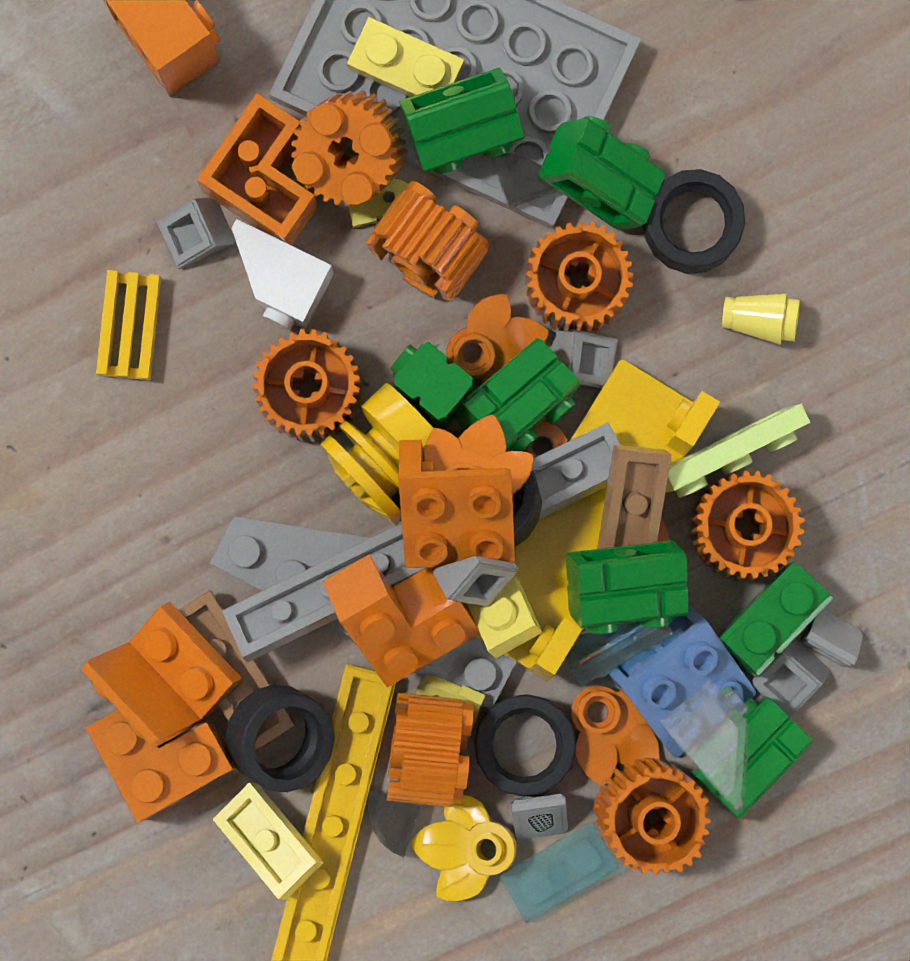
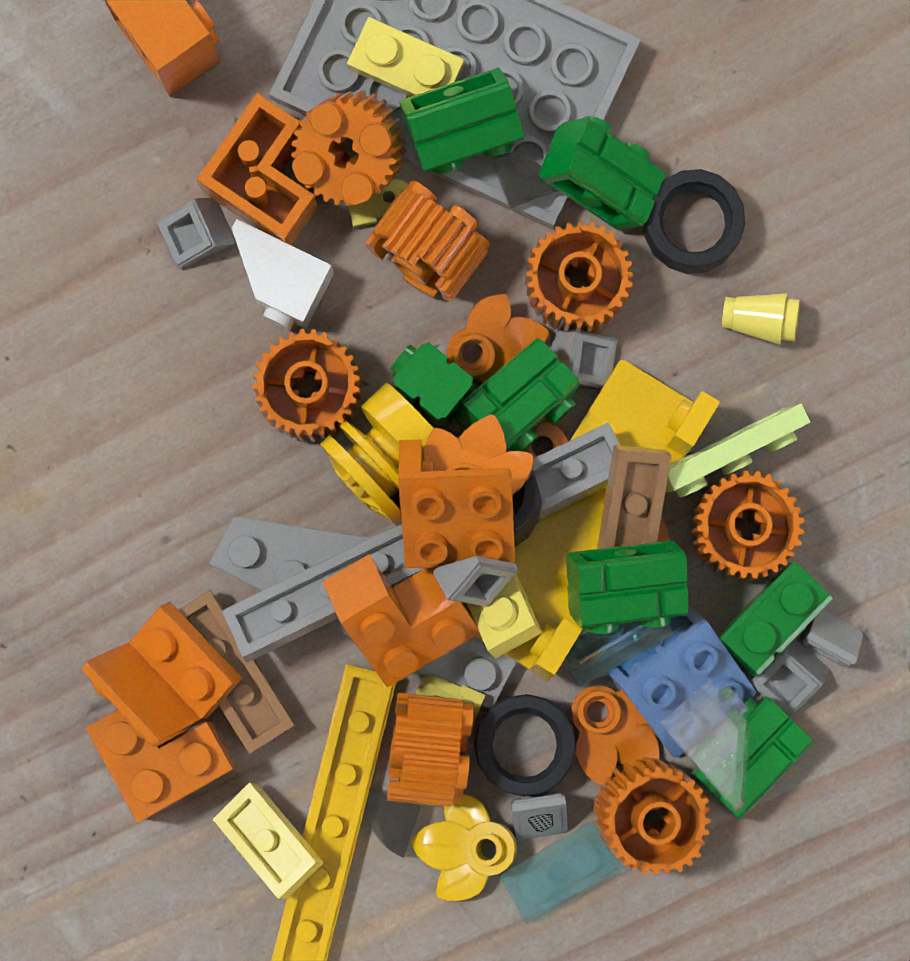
(133, 281): yellow tile -> none
(311, 756): black tyre -> none

